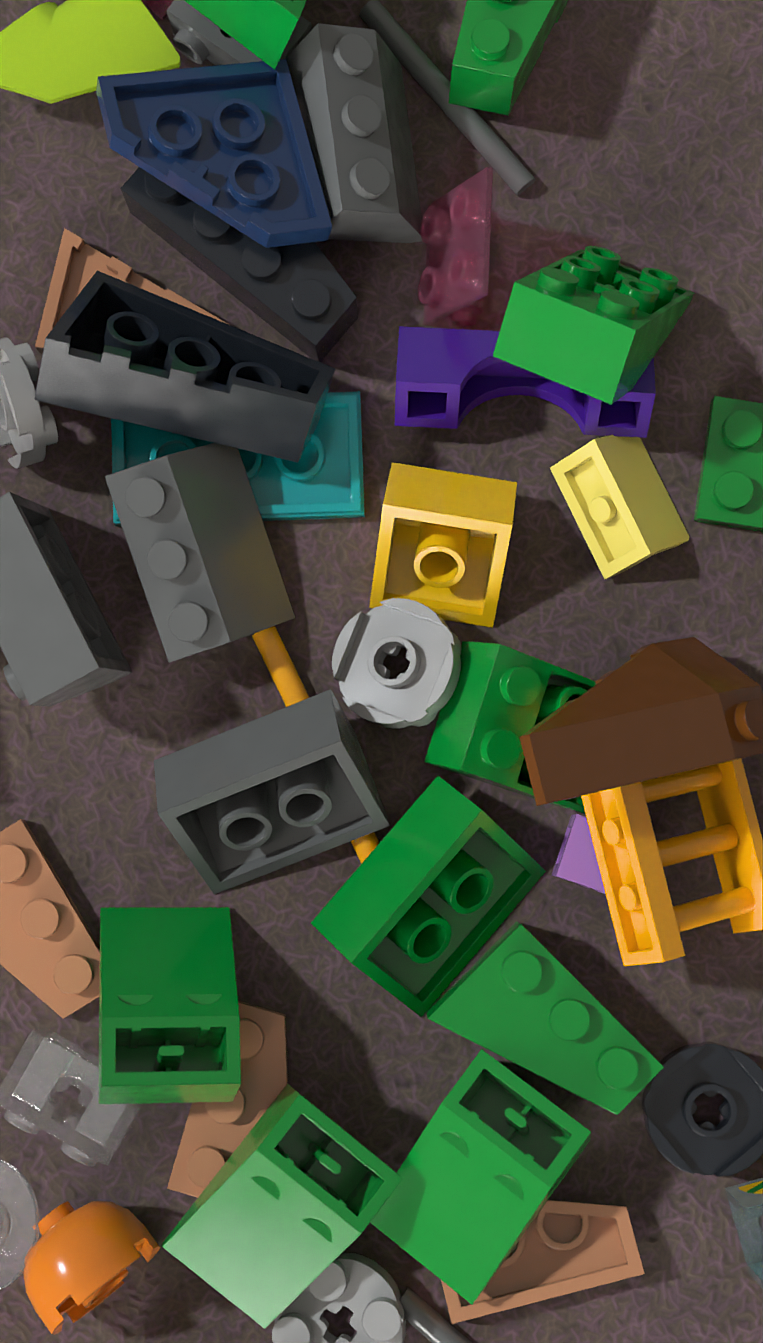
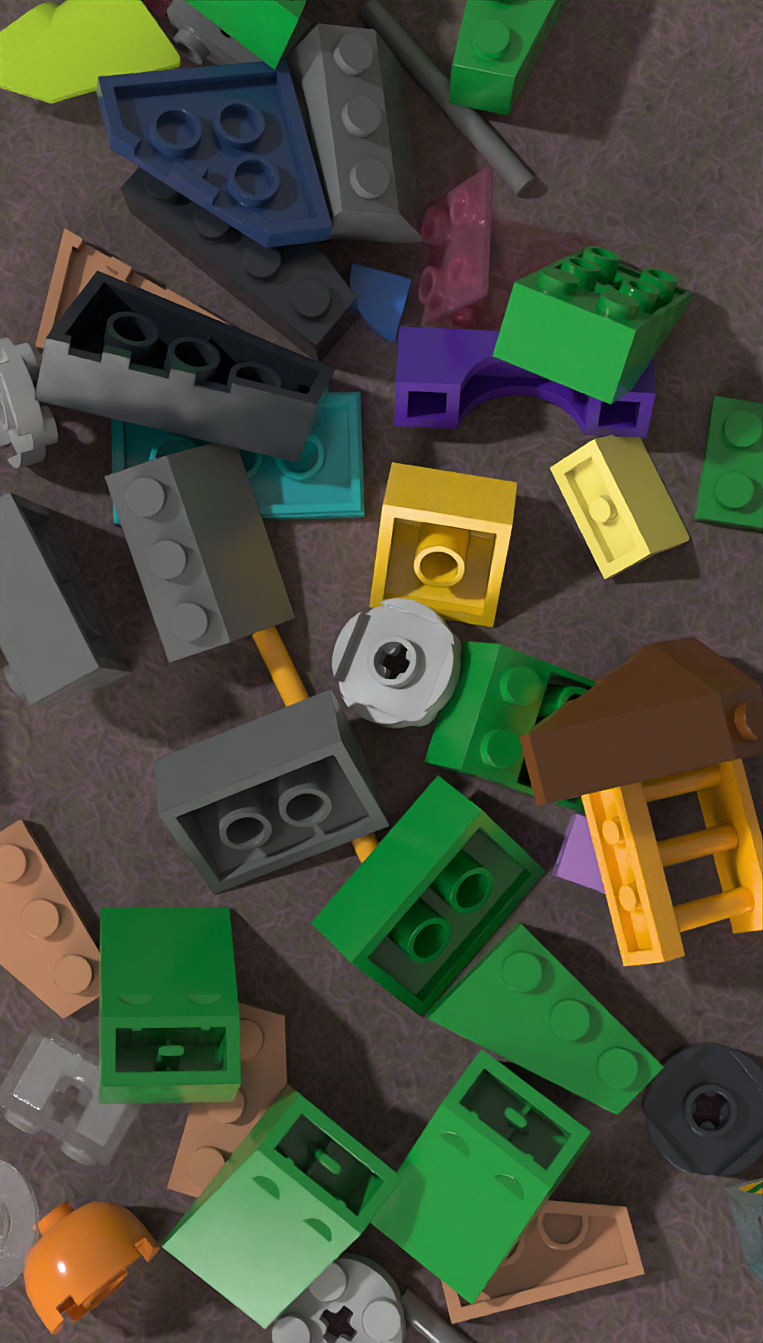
(380, 299): none -> blue tile

